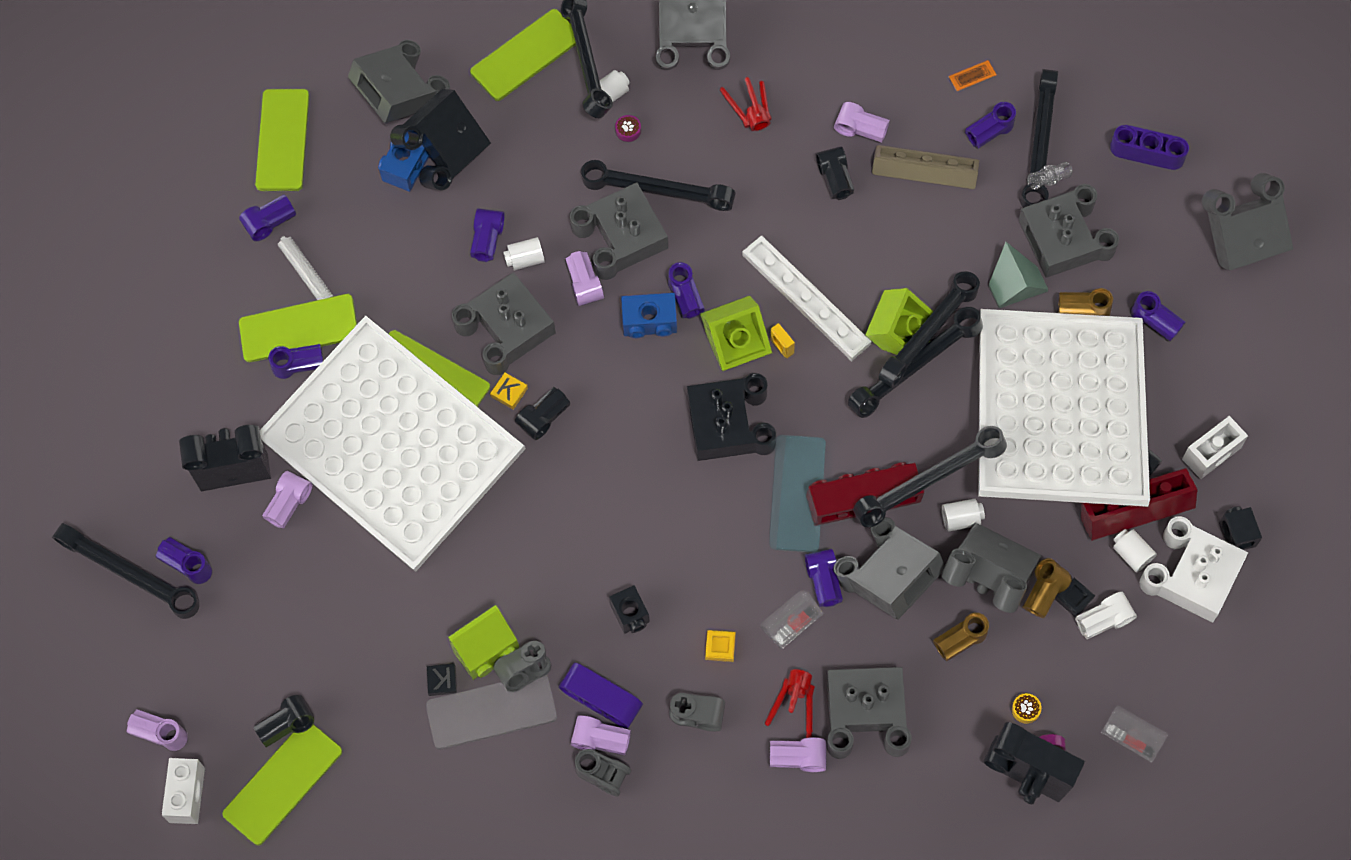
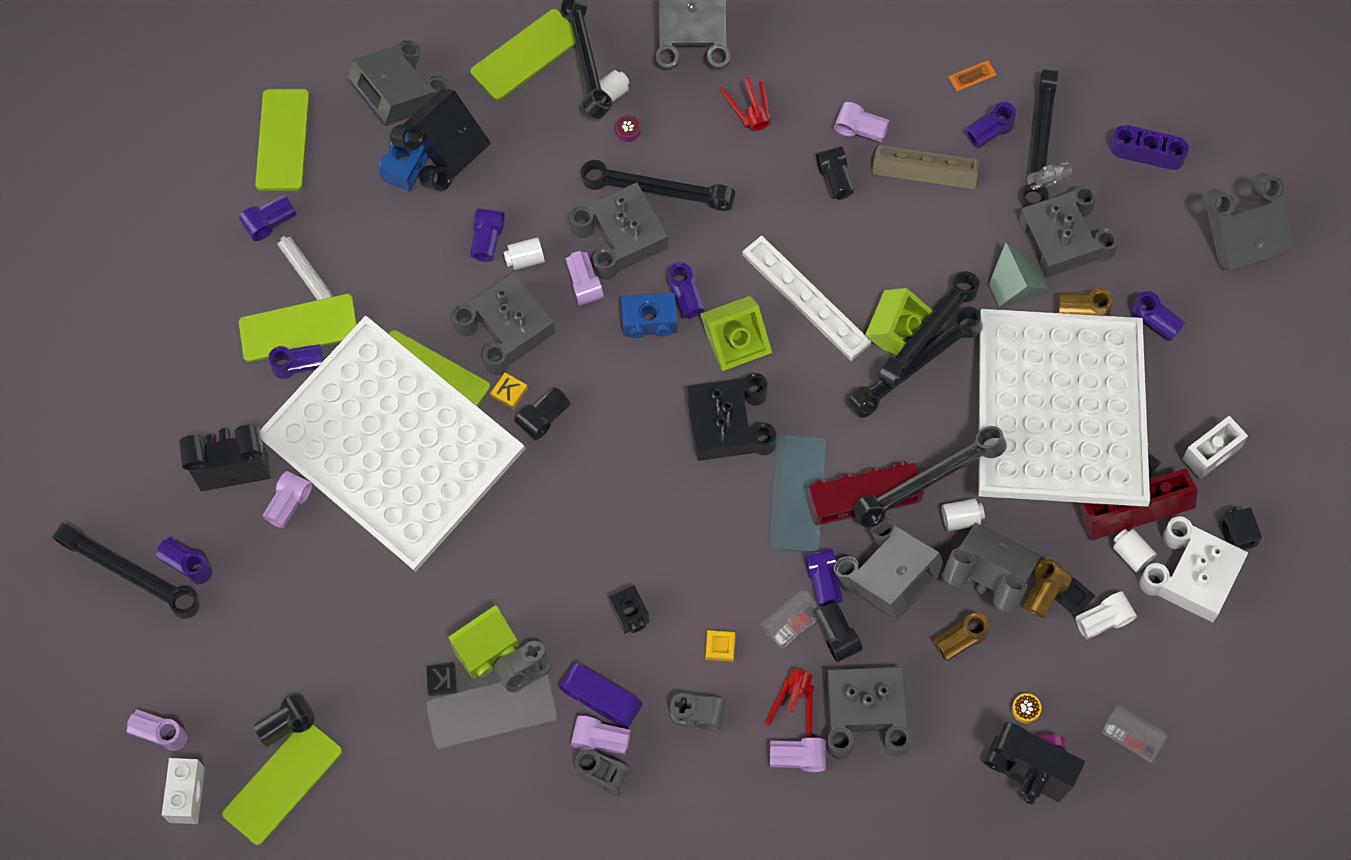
(782, 341): yellow tile -> none
(841, 639): none -> black piece

